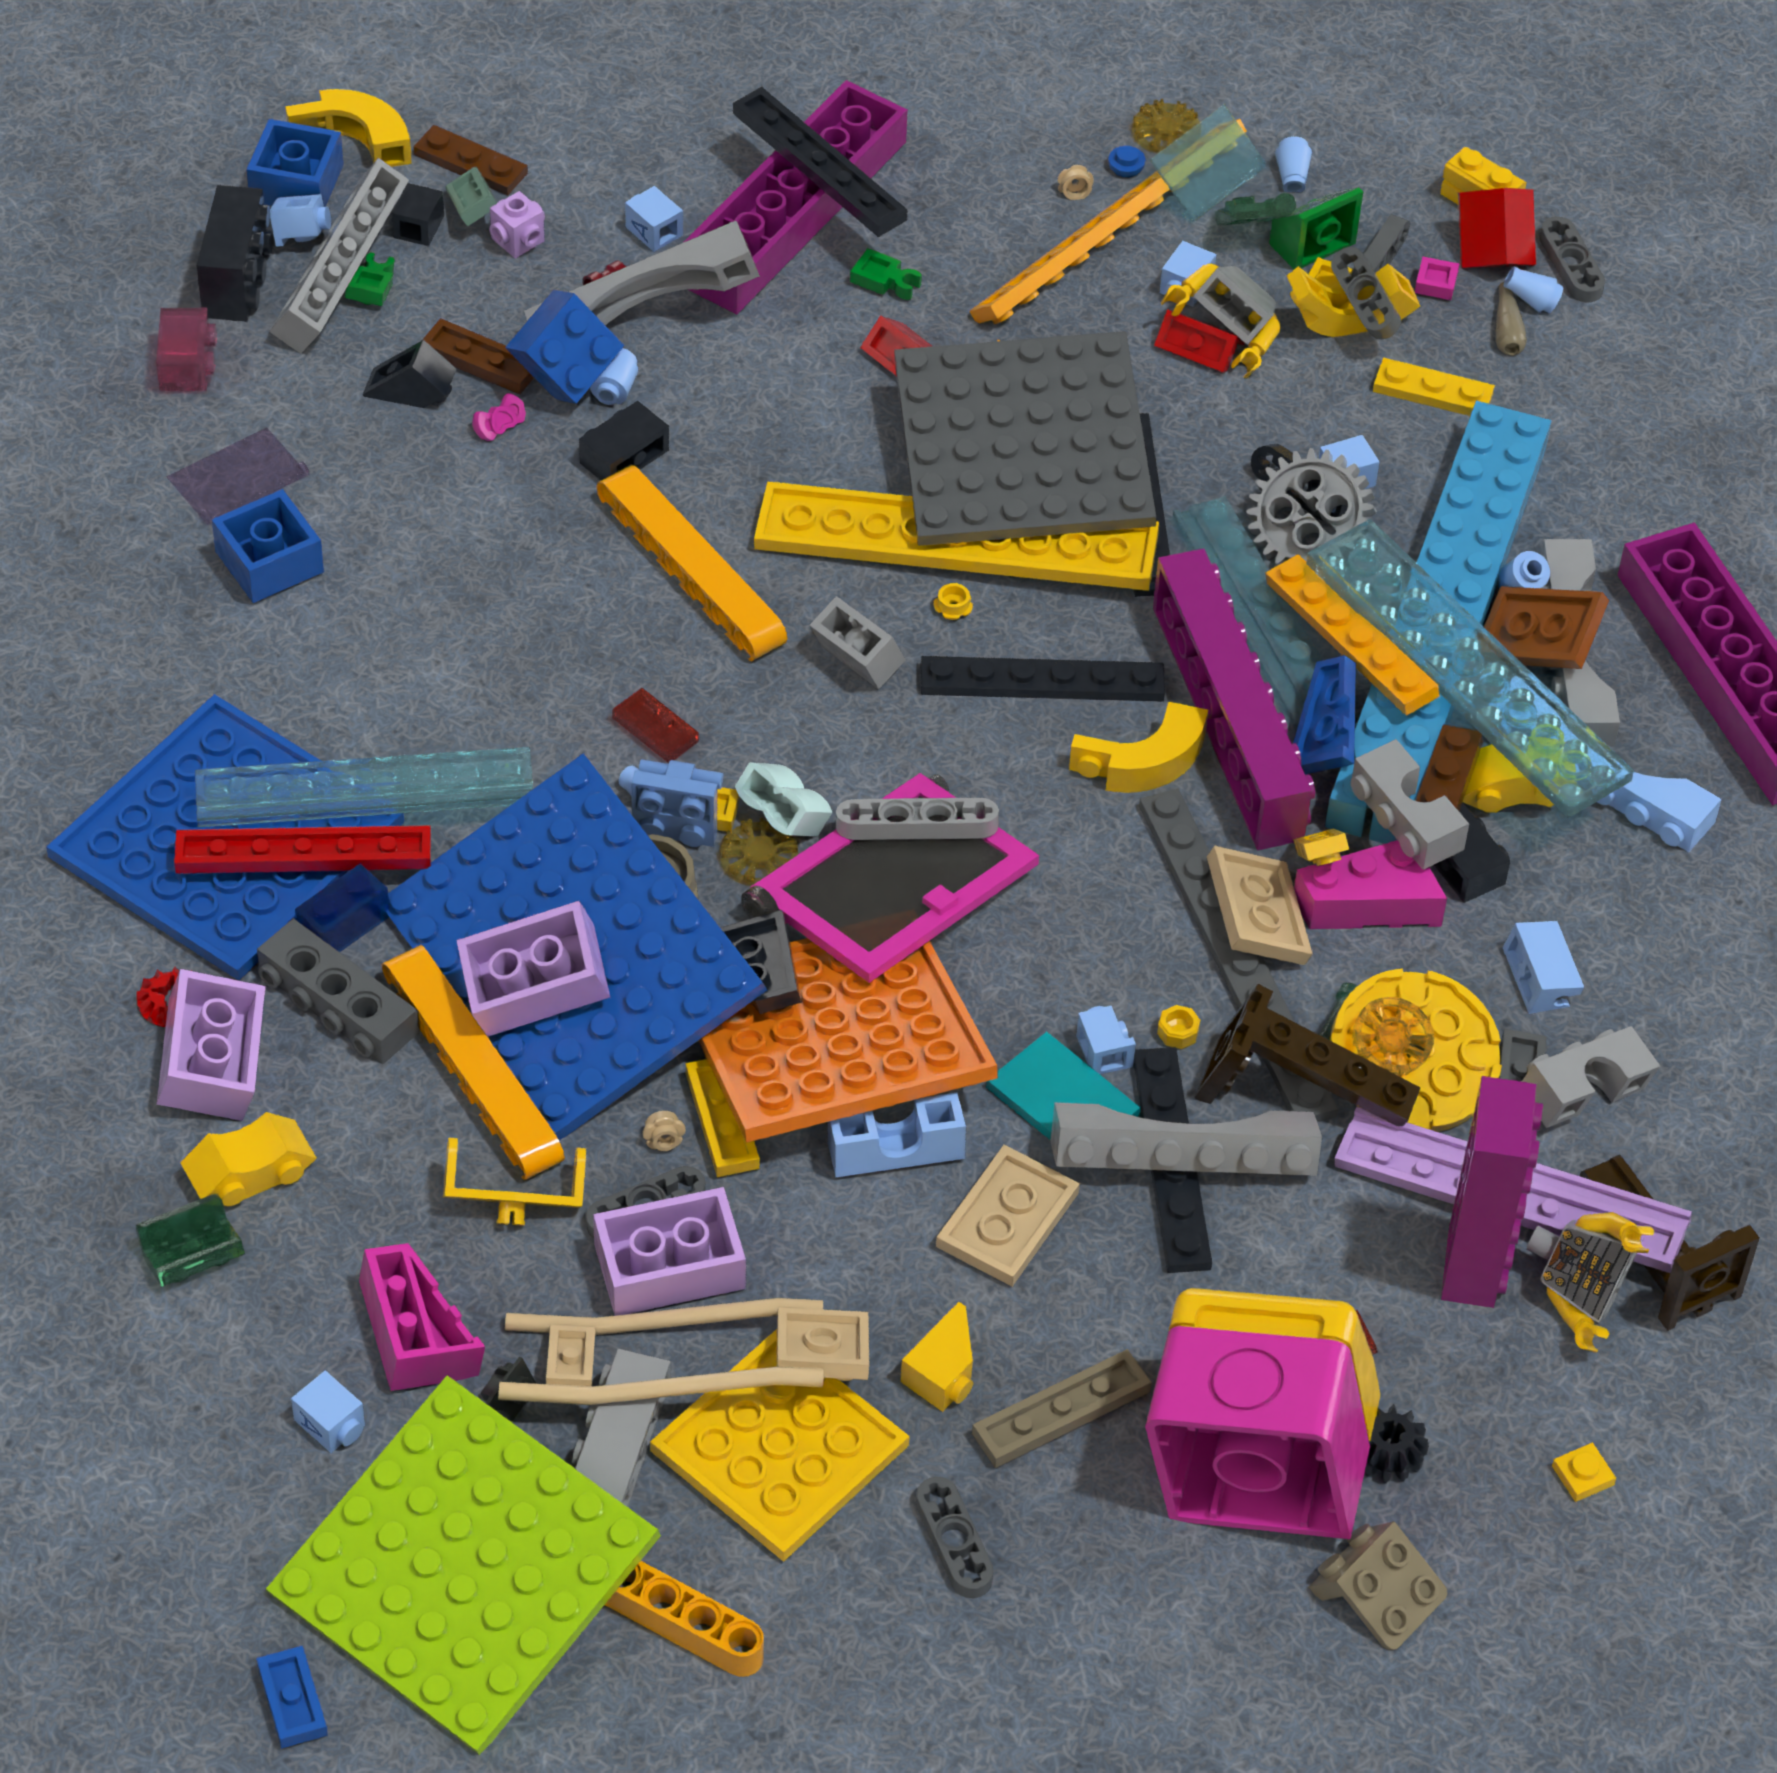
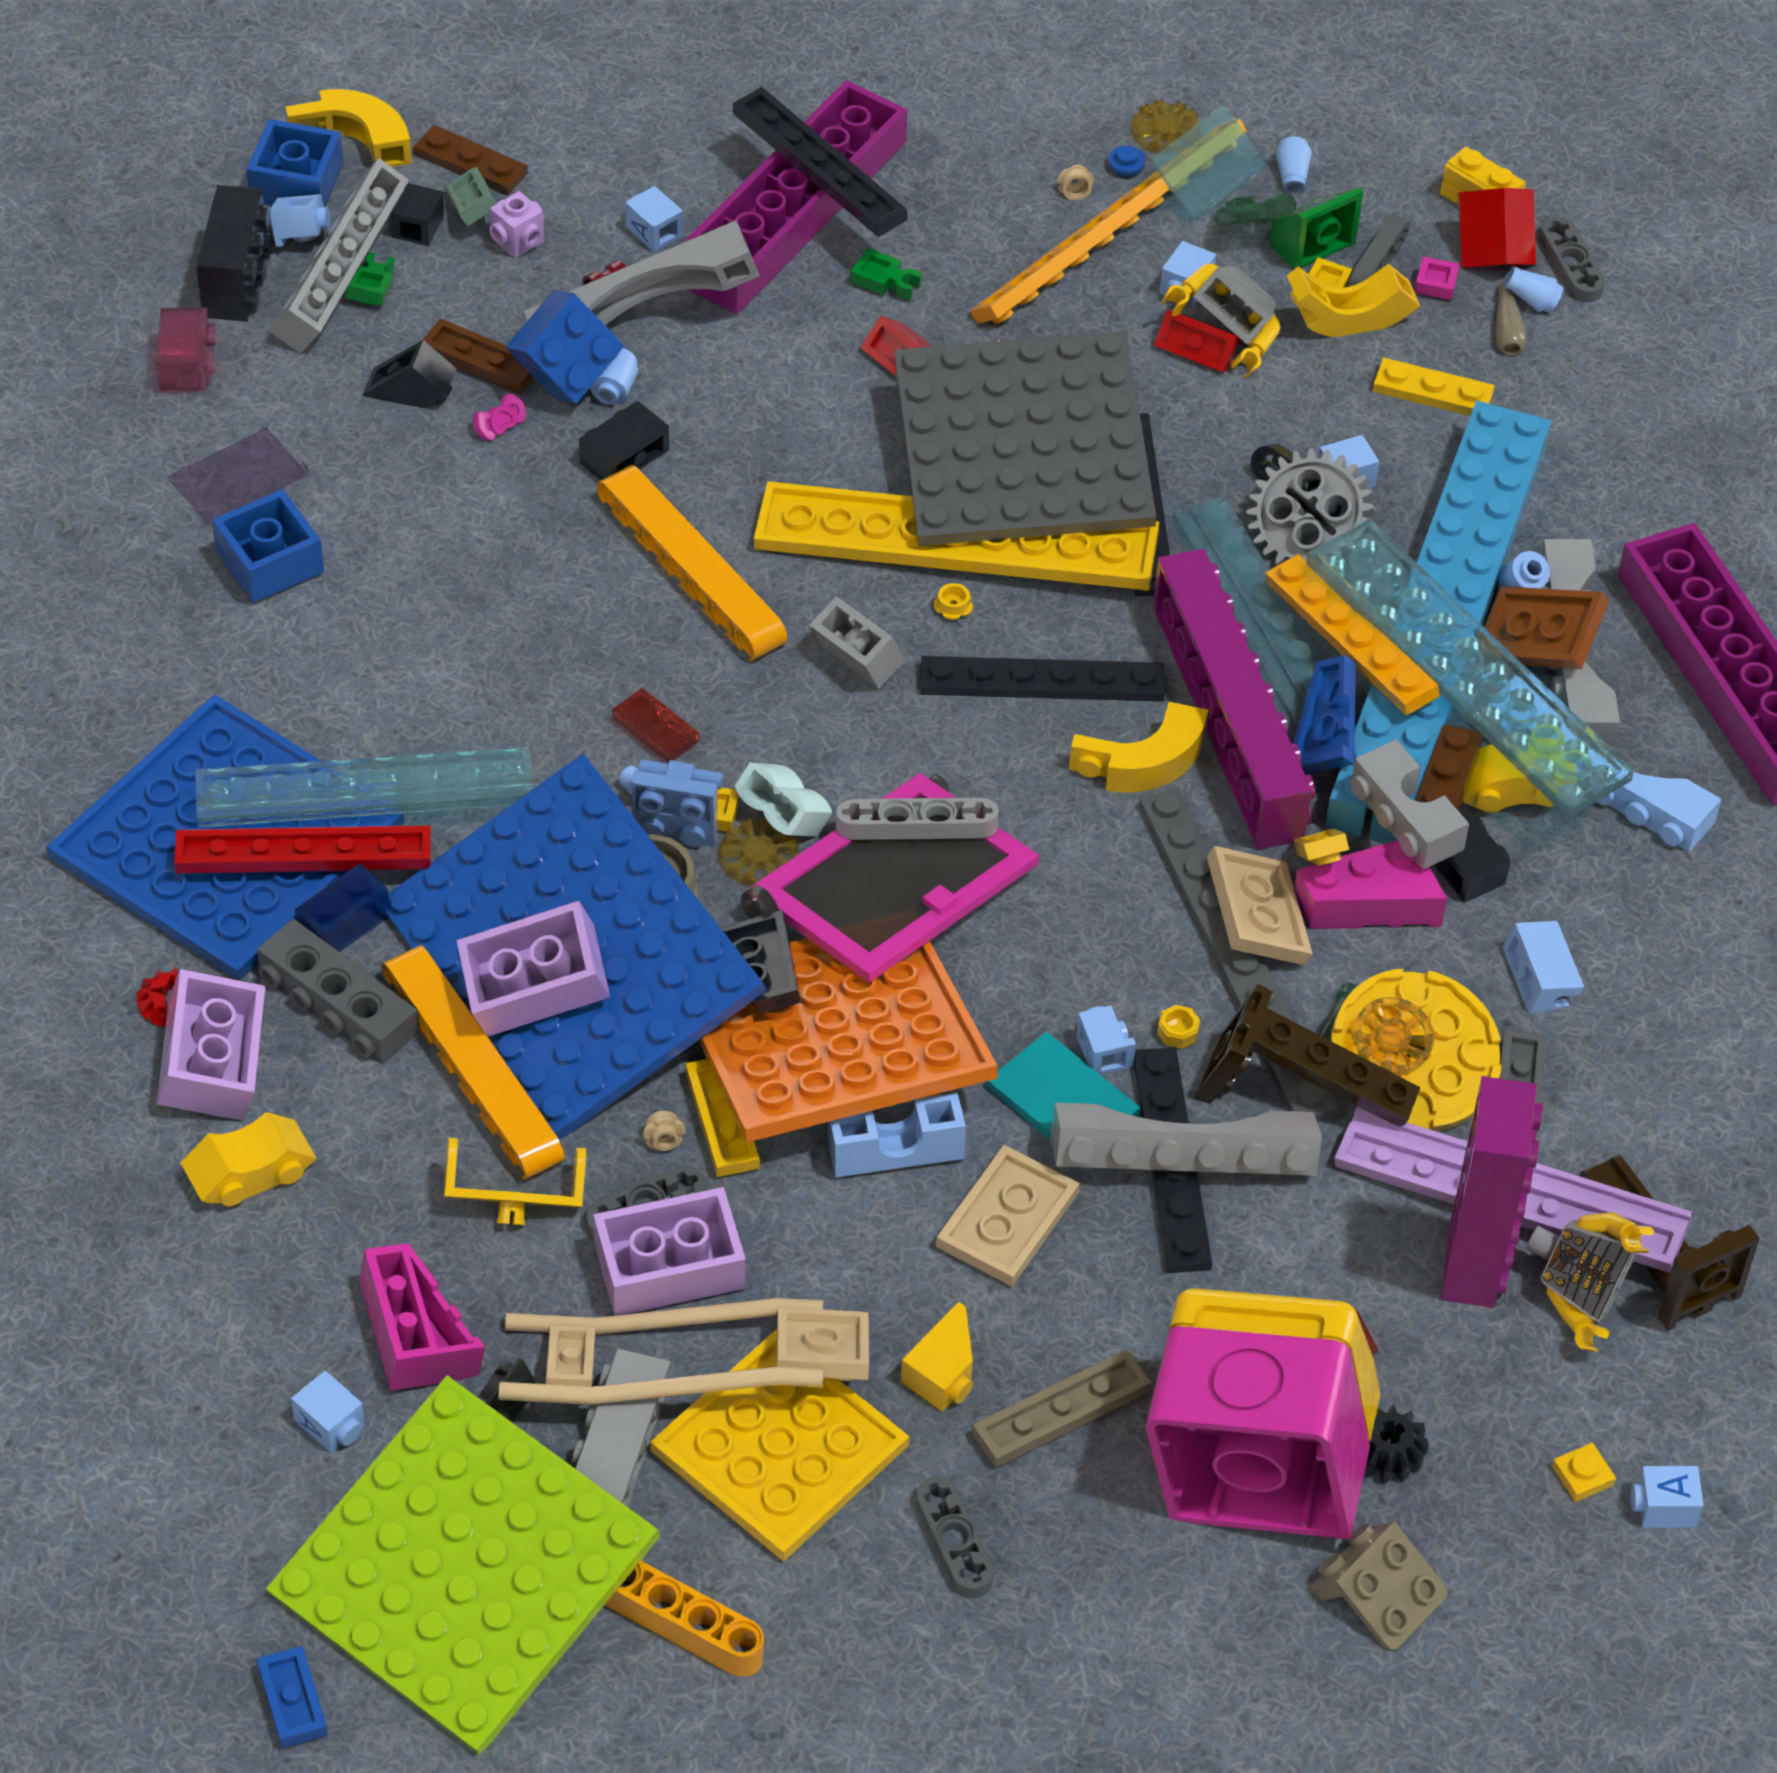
(188, 1240): clear green bracket -> none
(1379, 298): dark grey beam -> none
(1612, 1061): light grey arch -> none
(1668, 1497): none -> light blue brick

